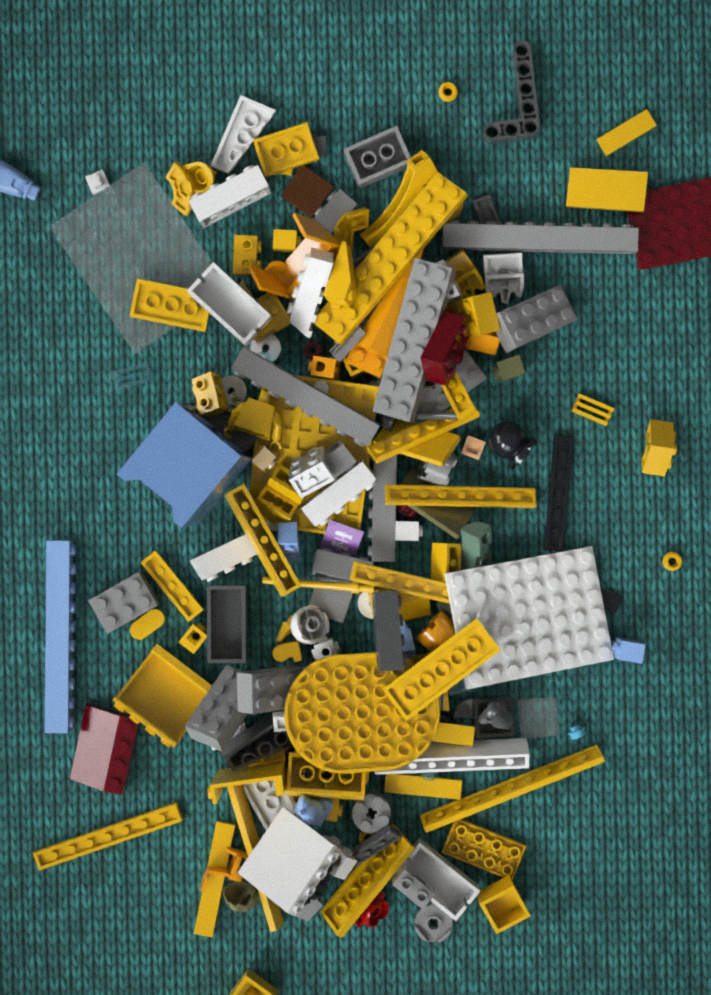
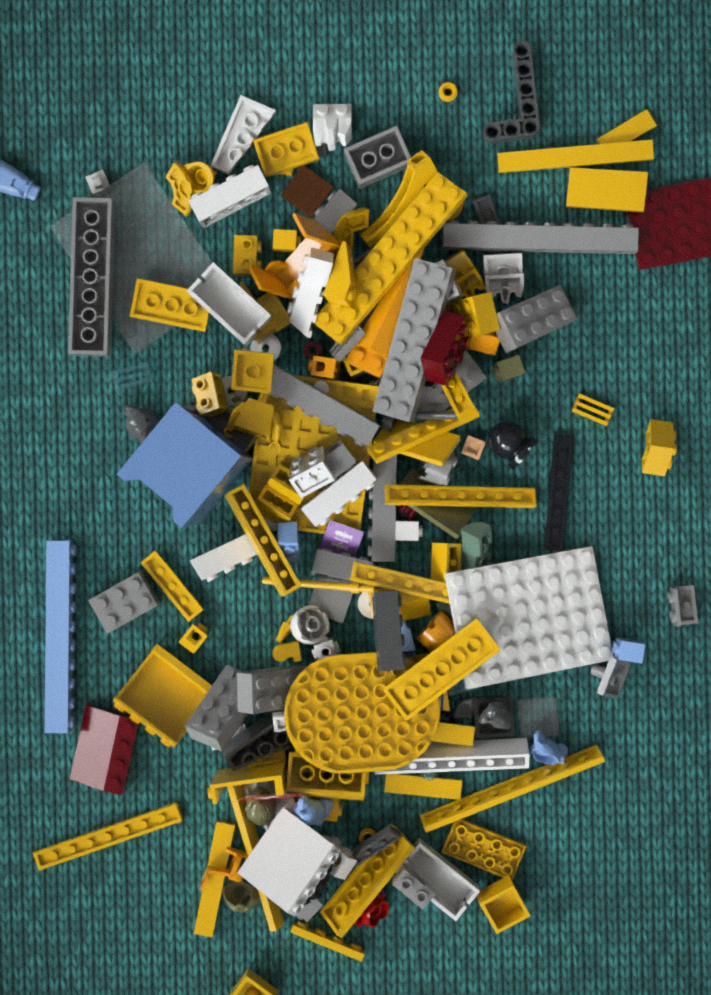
(91, 277): none -> light grey brick
(136, 423): none -> dark grey hair
(147, 624): yellow tile -> none
(227, 623): dark grey piece -> none
(252, 371): none -> yellow plate
(261, 811): none -> olive hair
(265, 458): tan plate -> none
(268, 797): none -> red sticker
(332, 124): none -> white plate
(336, 943): none -> yellow plate
(371, 822): light grey brick -> none
(432, 933): light grey plate -> none
(546, 750): none -> light blue hair
(575, 156): none -> yellow tile
(576, 731): medium azure plate -> none
(610, 600): black piece -> none
(611, 677): none -> light grey tile
(678, 561): yellow plate -> none
(683, 605): none -> light grey bracket

